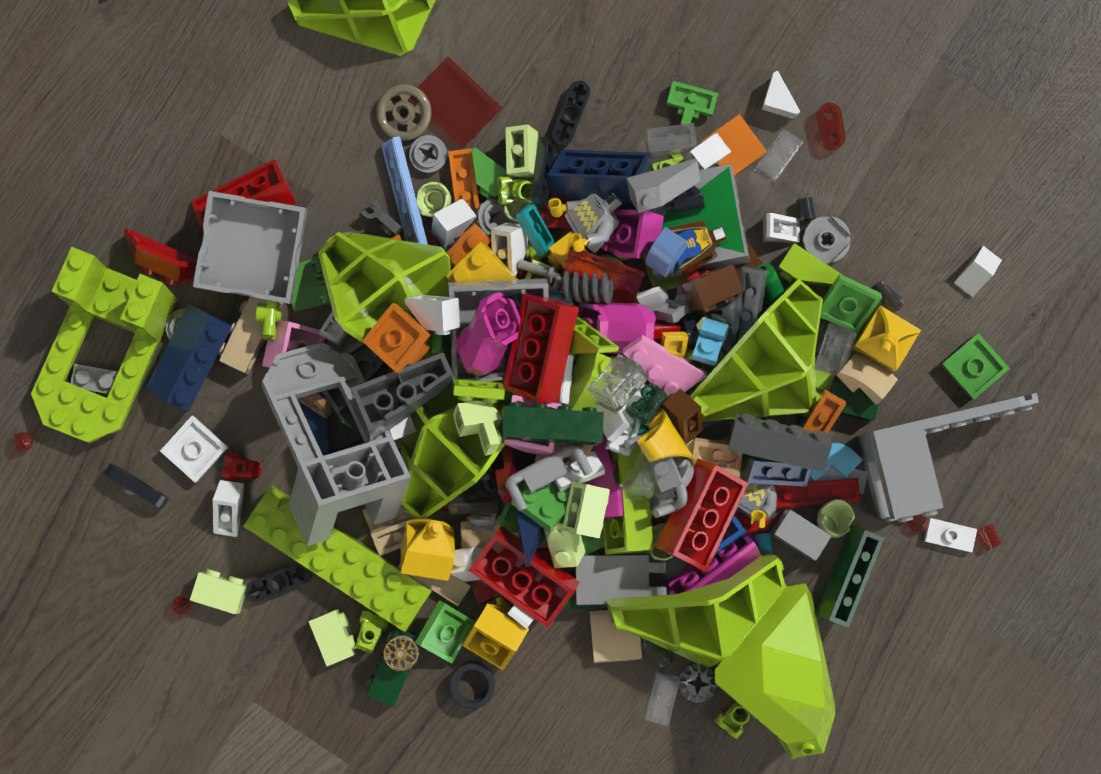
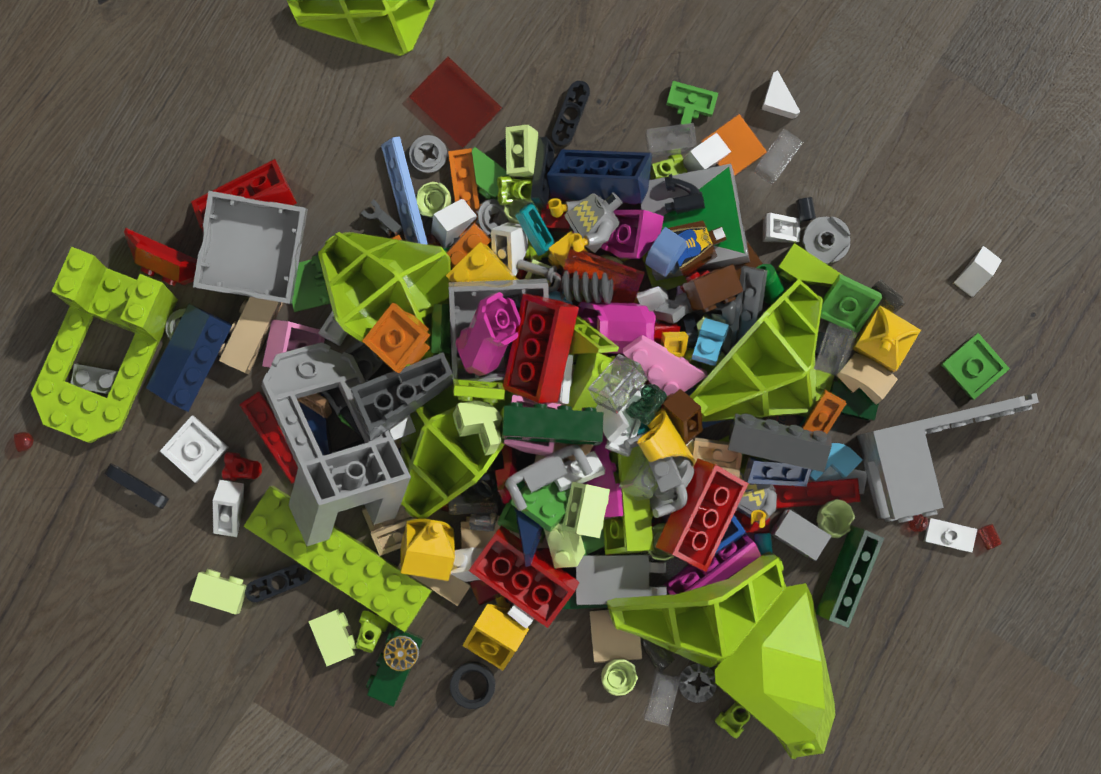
(179, 602): clear red hinge -> none
(267, 427): none -> red tile
(269, 315): lime plate -> none
(385, 104): dark tan plate -> none
(435, 312): white slope -> none
(445, 632): bright green plate -> none
(619, 677): none -> yellowish green hair
(662, 185): light grey slope -> none
(831, 127): clear red plate -> none

